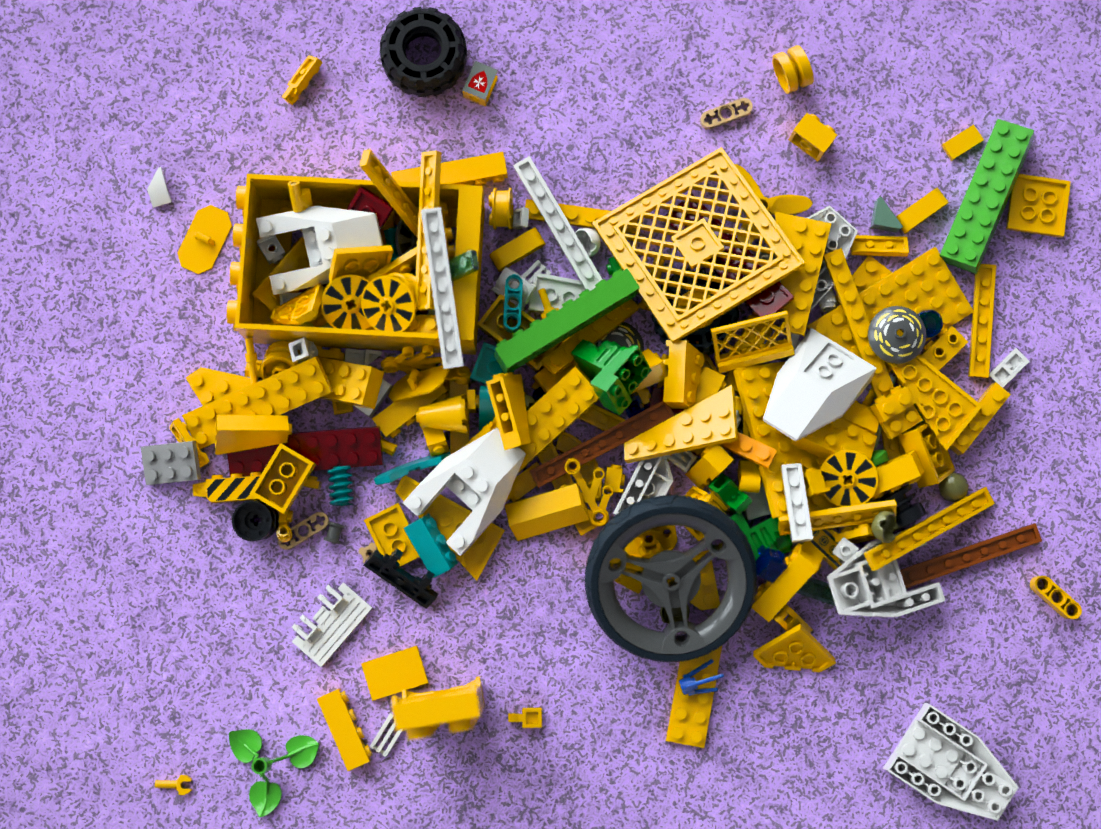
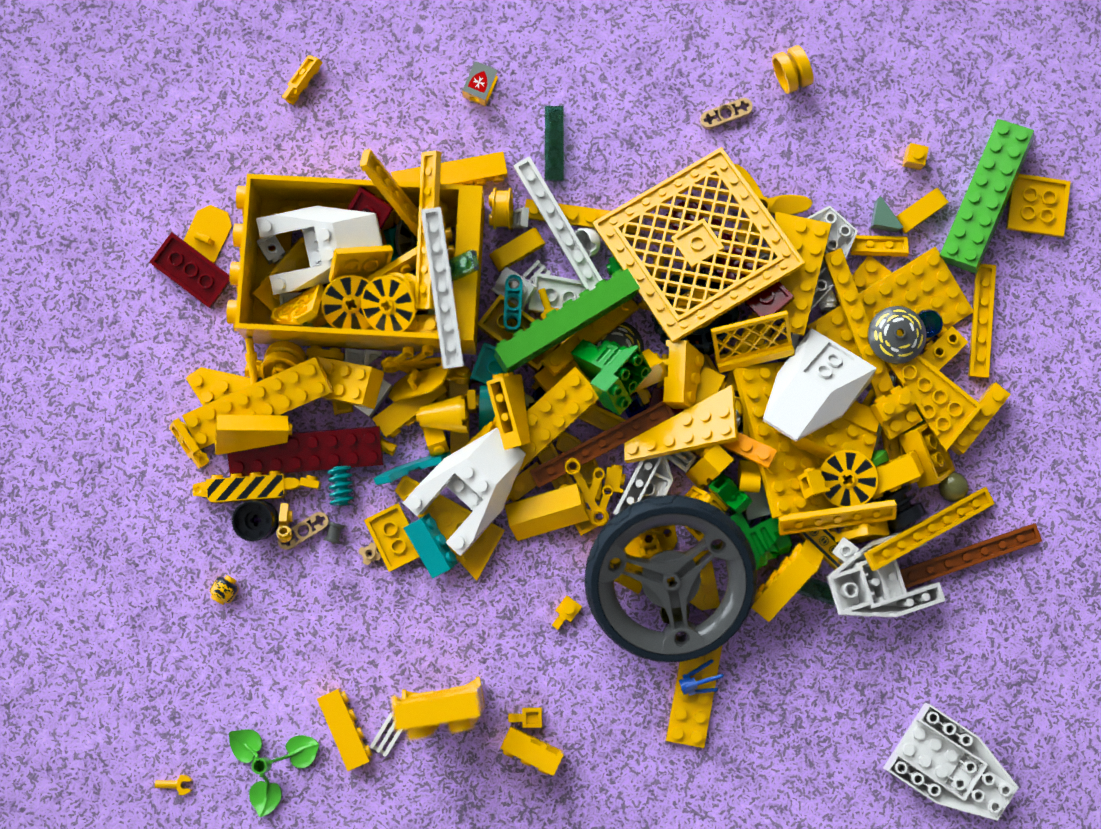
(158, 189): white slope -> none
(170, 462): light grey plate -> none
(190, 270): none -> dark red plate
(224, 589): none -> head
(283, 478): yellow brick -> none
(300, 198): yellow piece -> none
(306, 347): white brick -> none
(332, 625): white hinge -> none
(389, 570): black hinge -> none
(394, 673): yellow tile -> none
(429, 78): black tyre -> none
(531, 751): none -> yellow wedge
(554, 143): none -> clear green plate
(567, 611): none -> yellow plate
(770, 563): clear blue brick -> none
(791, 621): yellow plate -> none
(795, 651): yellow plate -> none
(796, 502): white plate -> none
(812, 136): yellow brick -> none
(884, 525): olive hair -> none
(915, 156): none -> yellow brick
(962, 142): yellow tile -> none
(1008, 367): white slope -> none
(1064, 599): yellow beam -> none

